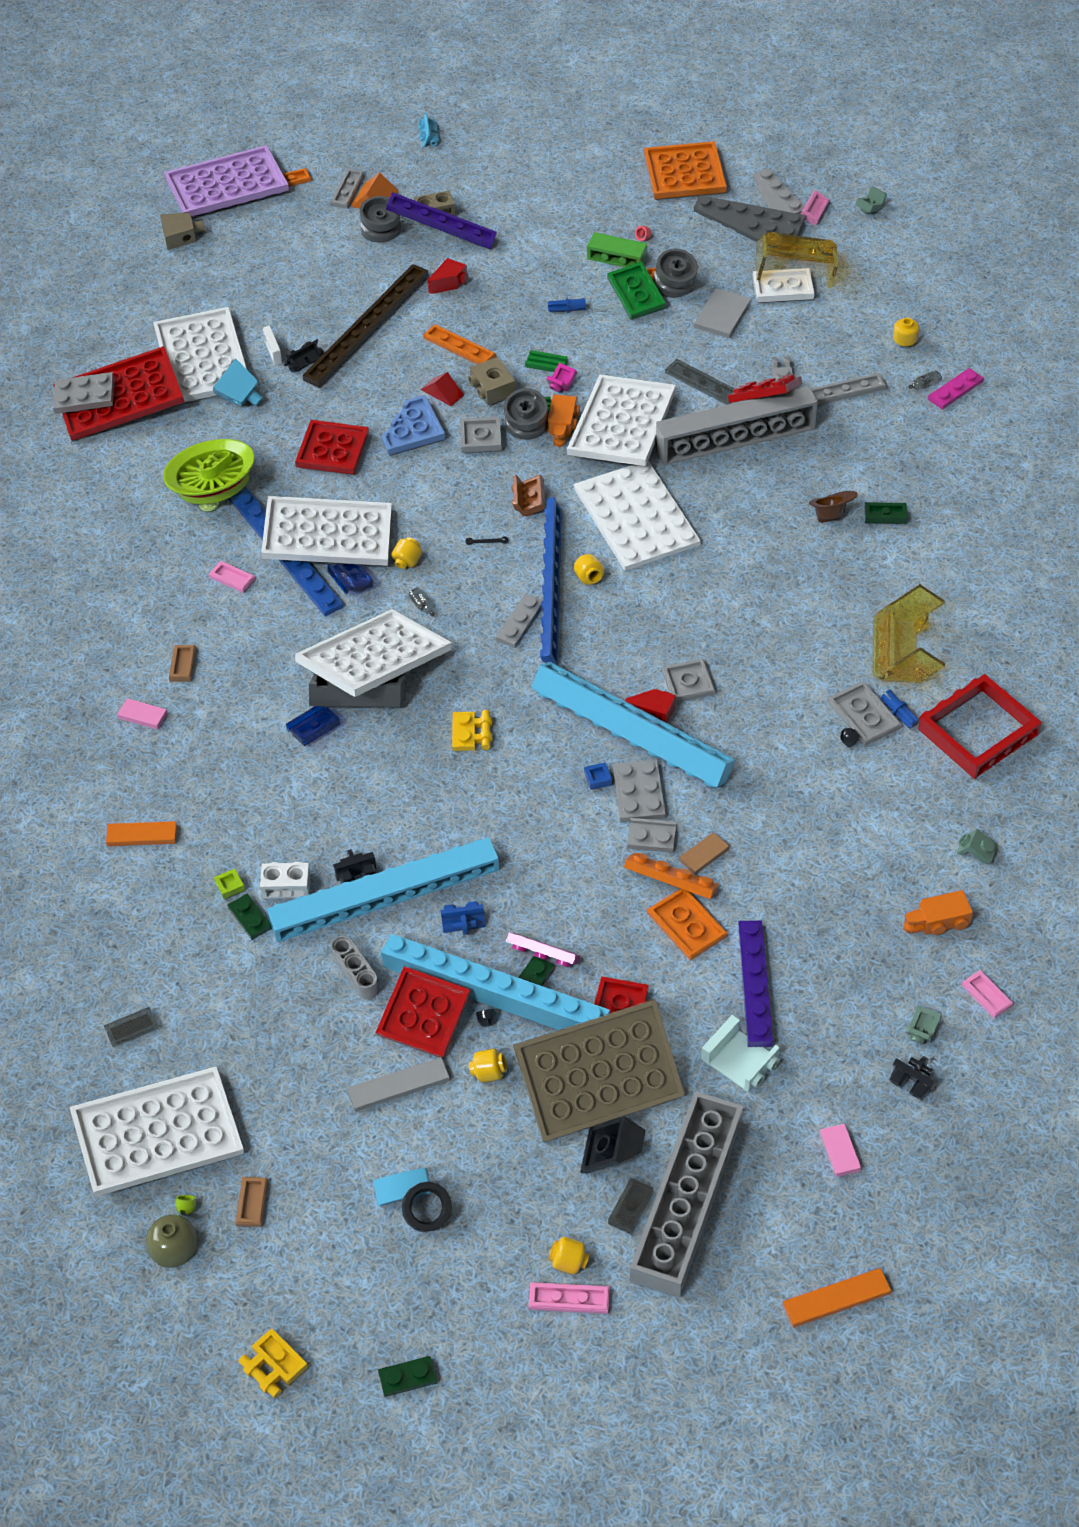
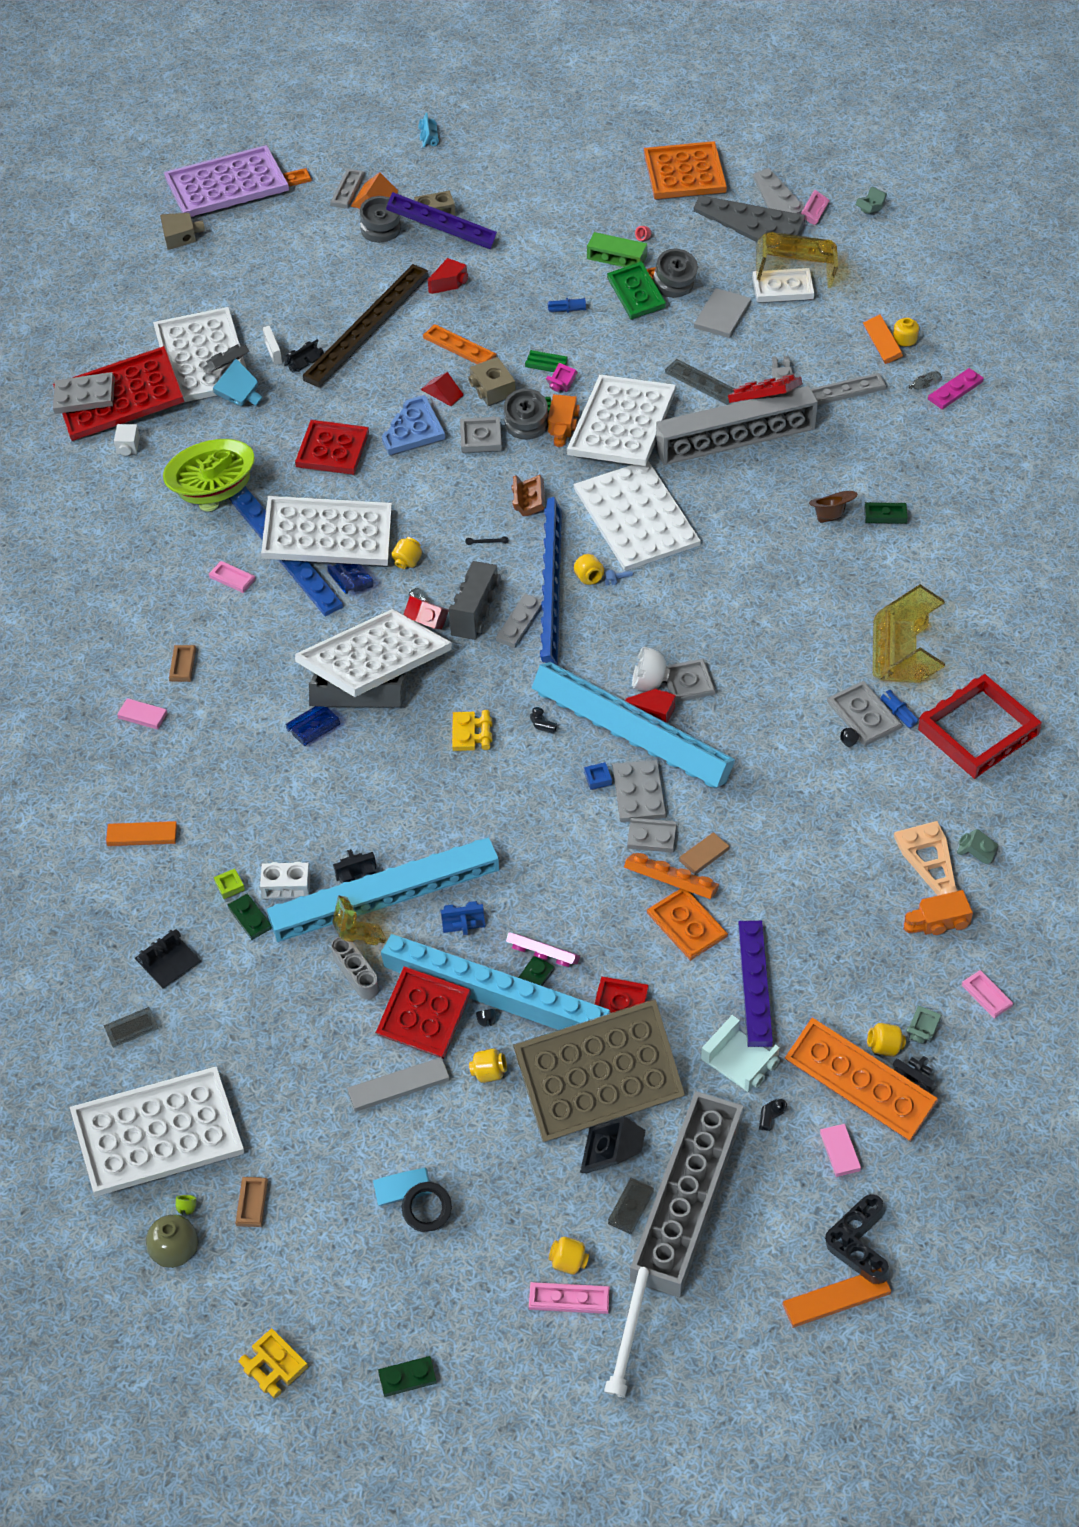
(126, 439): none -> white brick
(167, 958): none -> black hinge
(219, 360): none -> dark grey plate
(350, 929): none -> clear yellow bracket
(426, 612): none -> slope
(473, 600): none -> dark grey wedge
(539, 721): none -> black arm
(613, 576): none -> medium blue hand
(617, 1383): none -> white piece
(650, 670): none -> white cylinder
(771, 1111): none -> black arm
(851, 1236): none -> black beam
(861, 1079): none -> orange plate
(882, 339): none -> orange tile
(886, 1039): none -> yellow head
(922, 837): none -> light nougat plate

